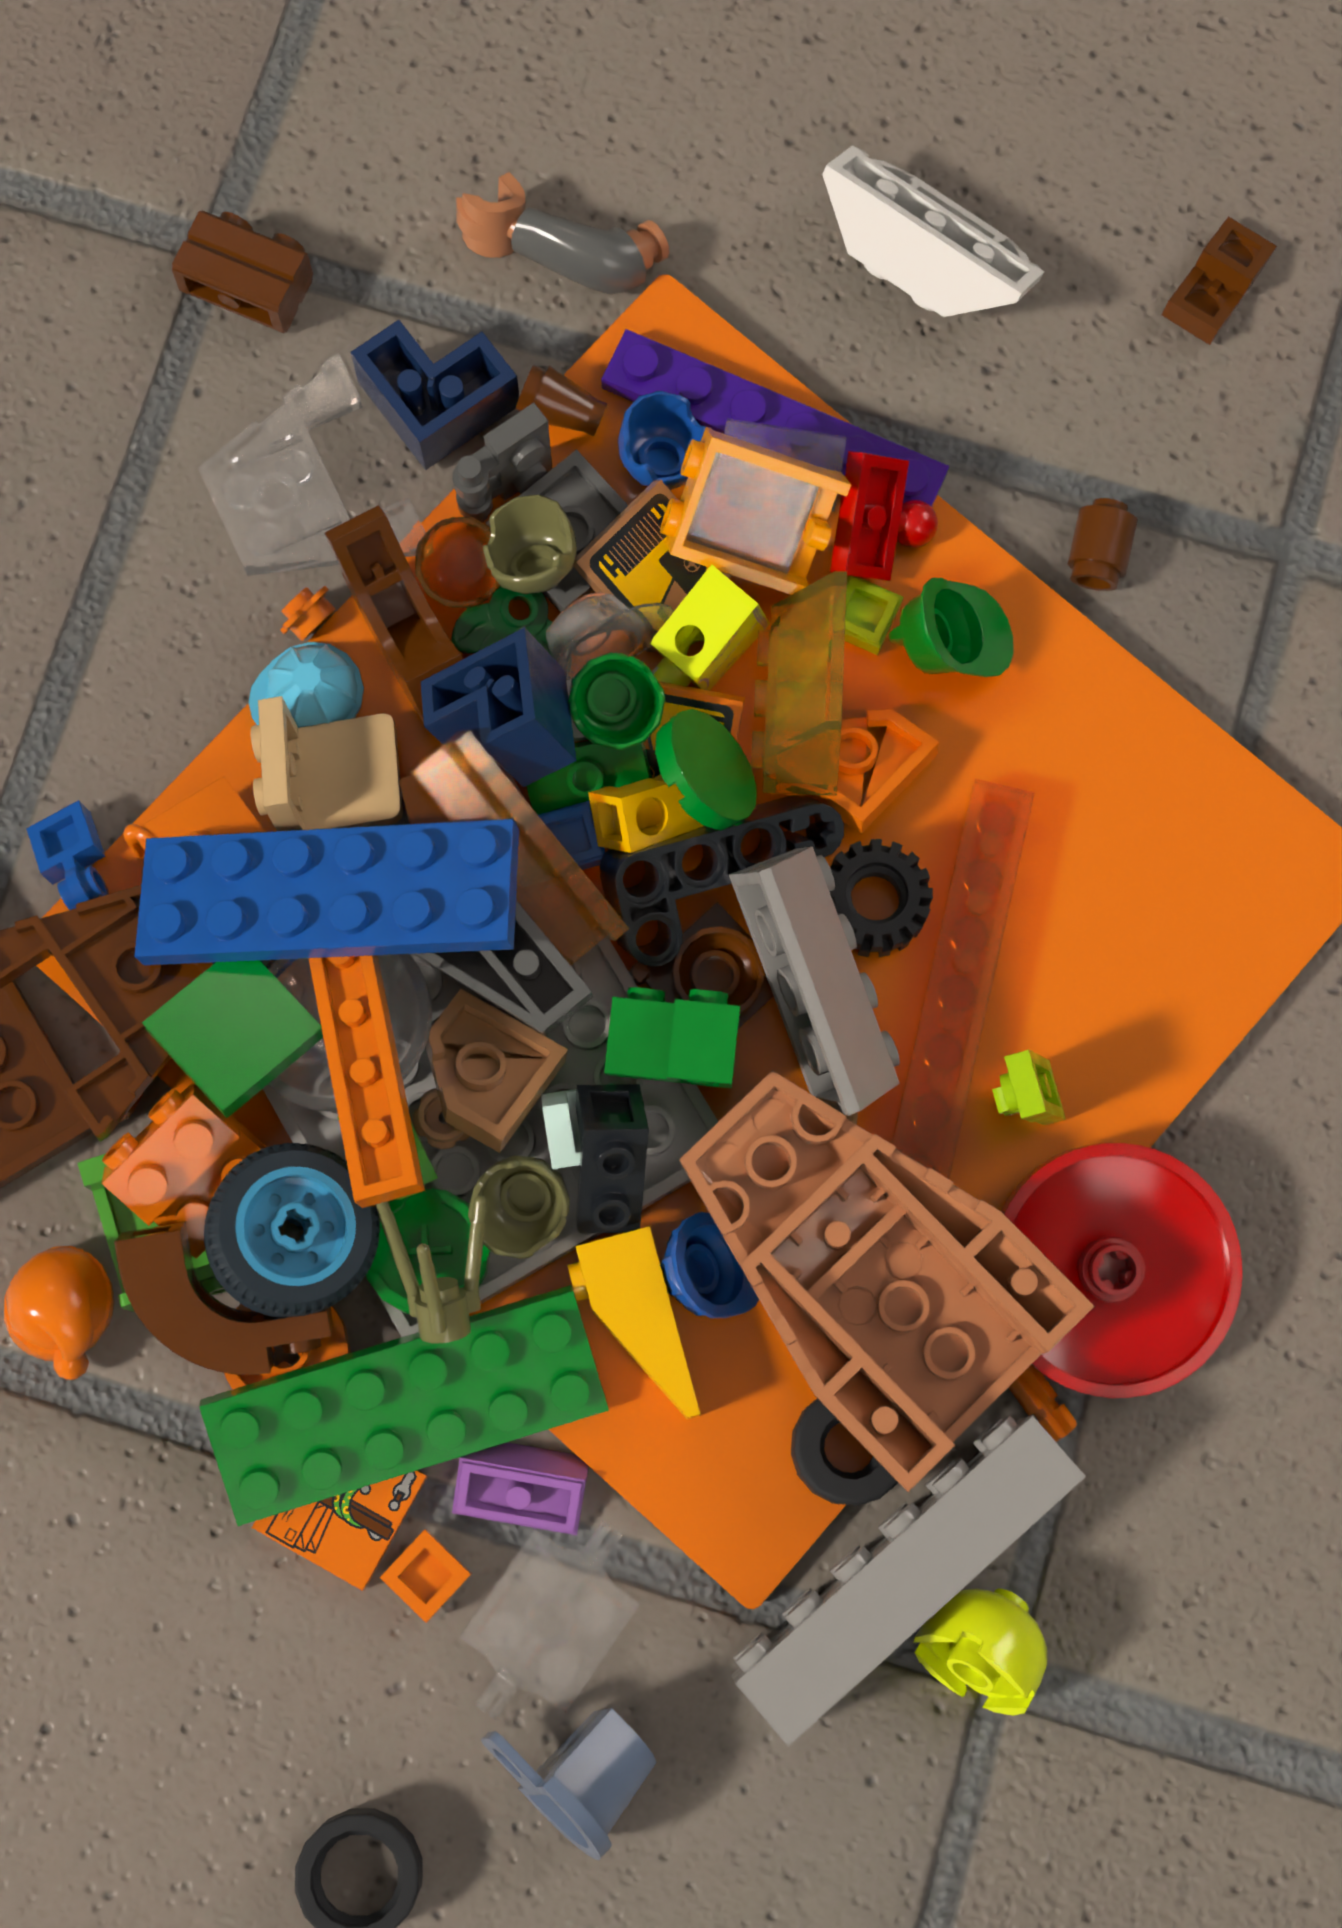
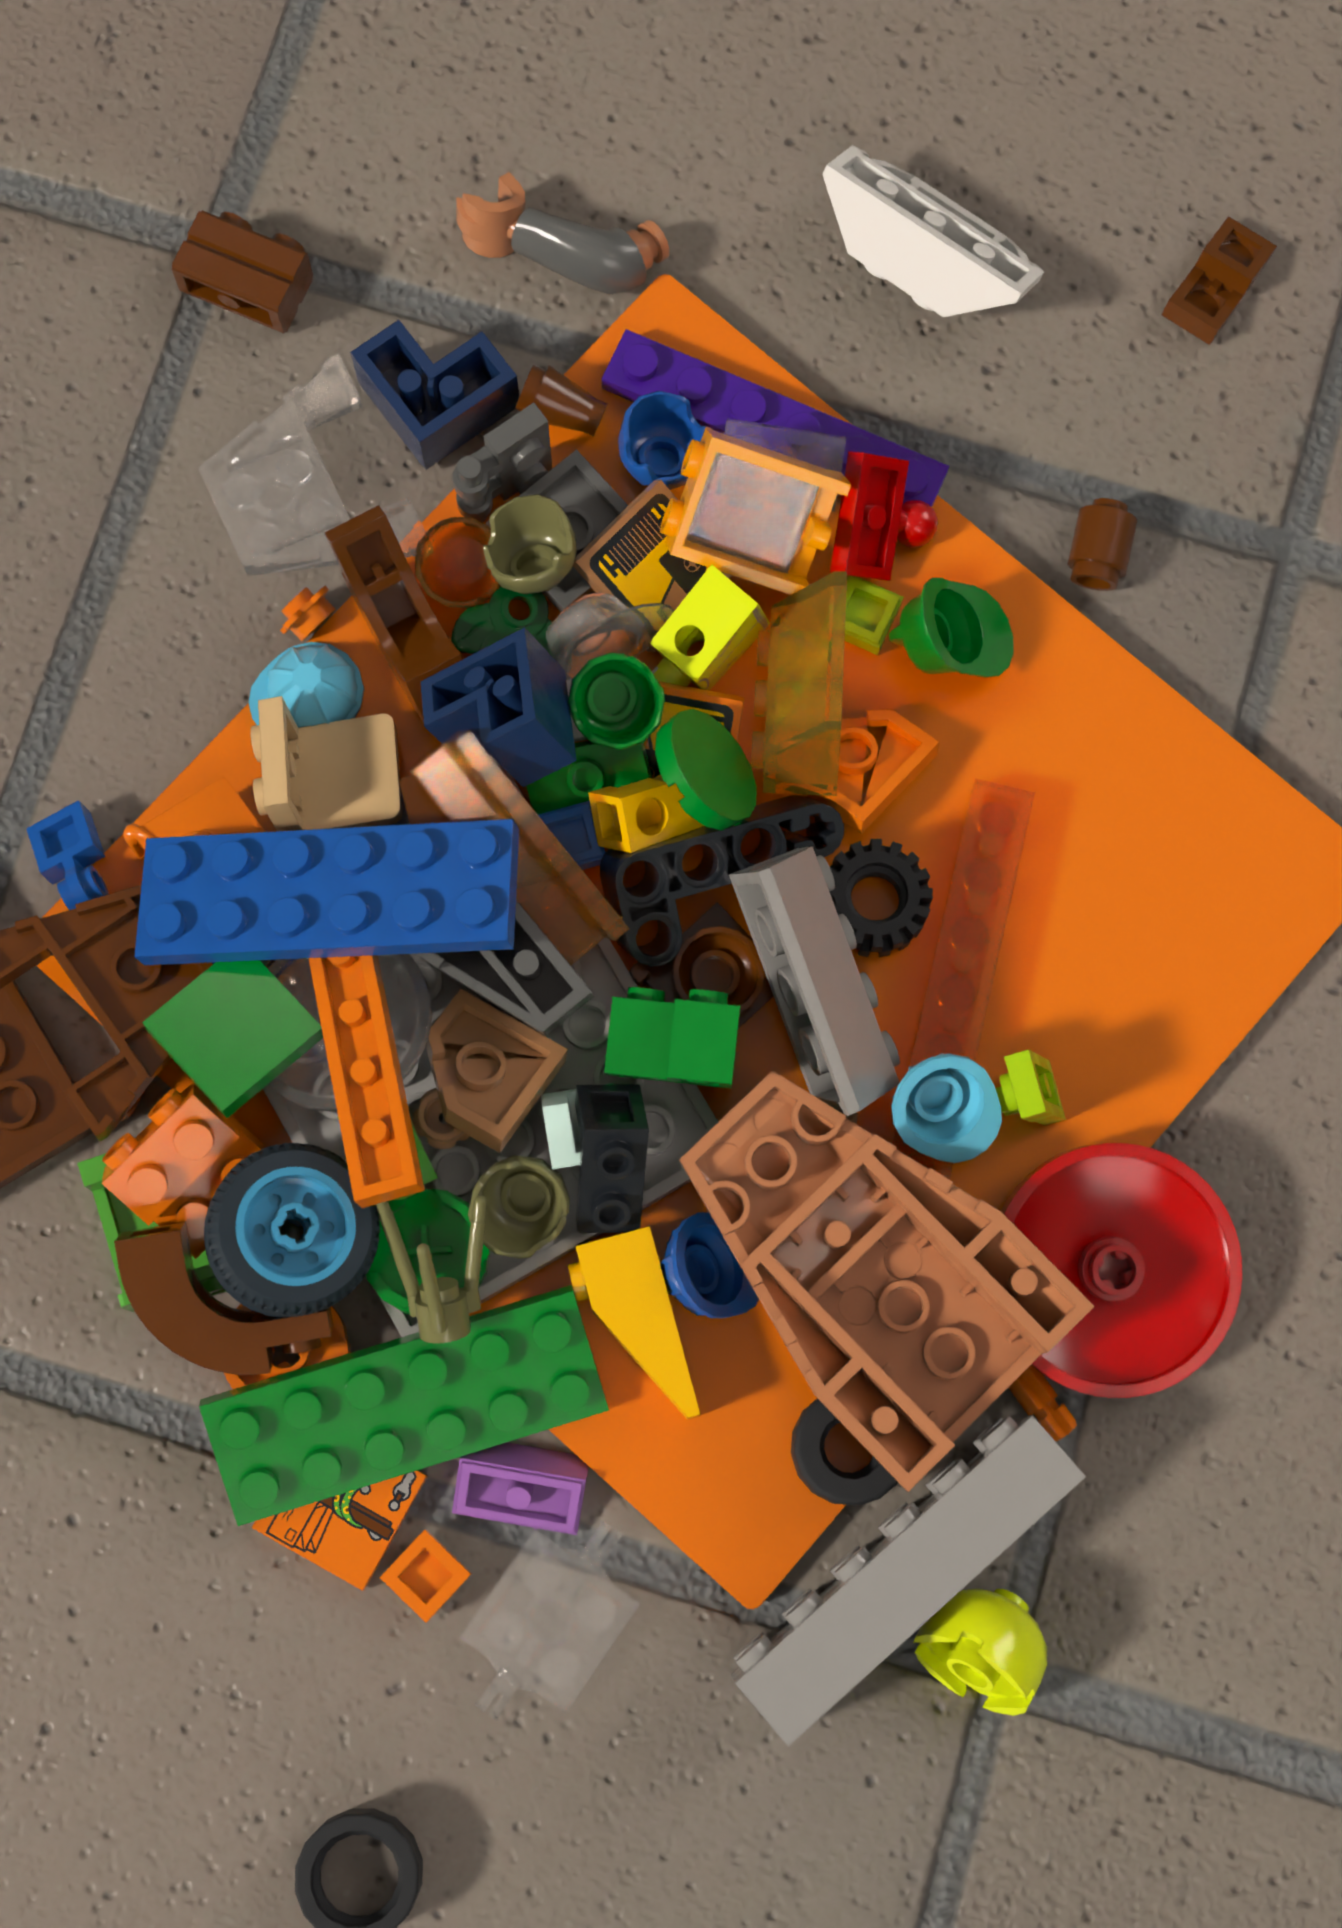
(59, 1307): orange piece -> none
(584, 1780): sand blue container -> none
(947, 1108): none -> medium azure piece

